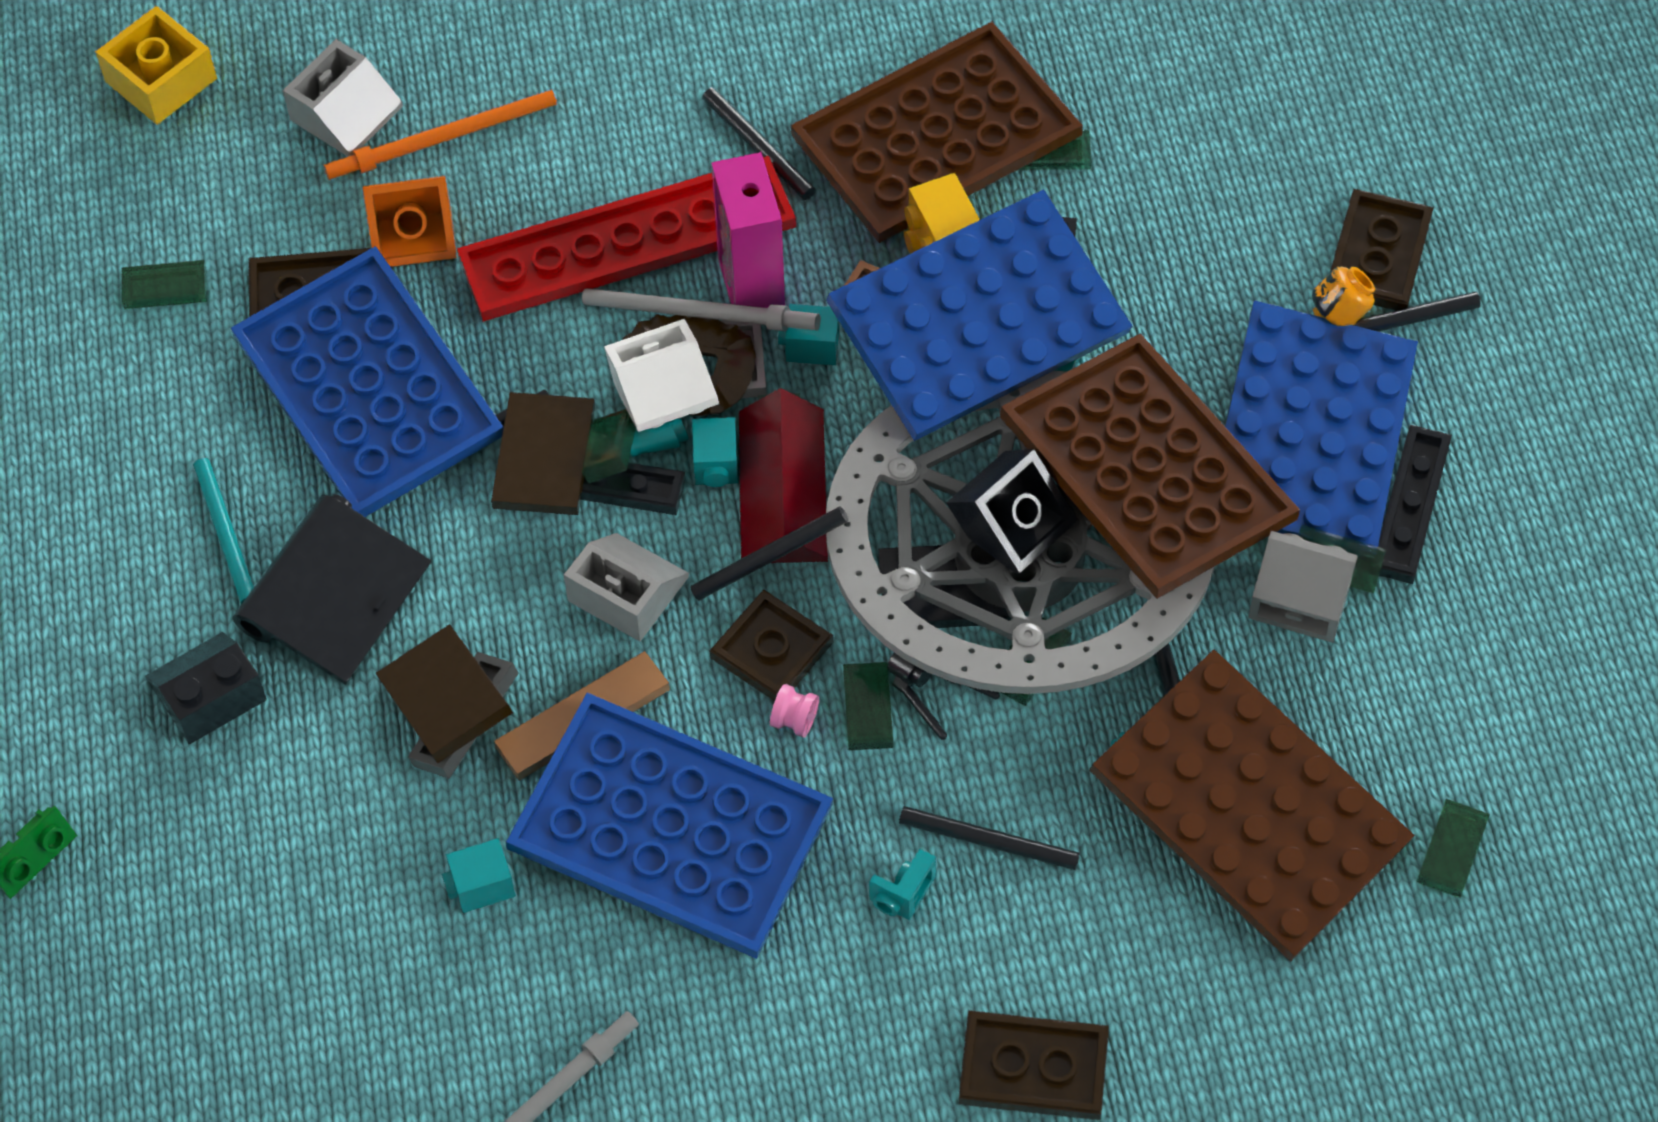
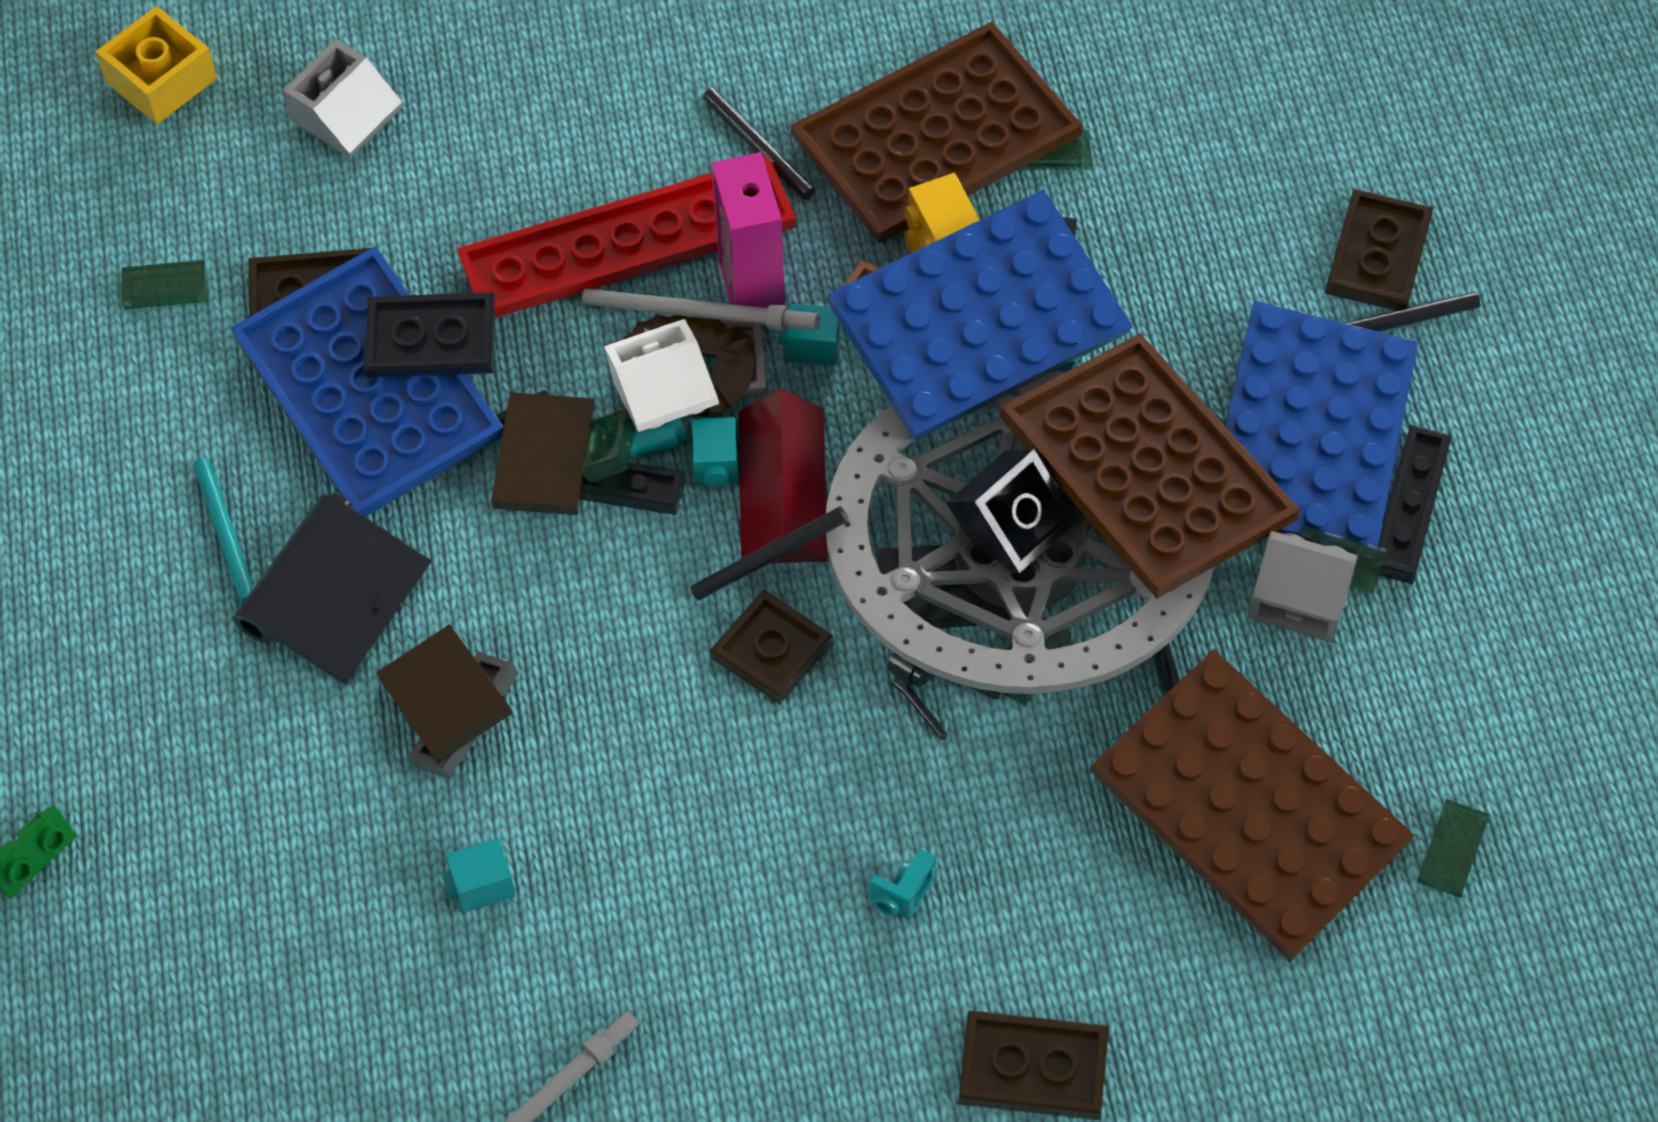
(207, 687): black slope -> none
(365, 159): orange bar -> none
(411, 220): orange slope -> none
(430, 335): none -> black tile
(536, 740): medium nougat tile -> none
(623, 584): light grey slope -> none
(670, 824): blue plate -> none
(794, 710): bright pink wheel -> none
(868, 706): clear green tile -> none
(989, 838): black piece -> none
(1343, 296): light orange head -> none

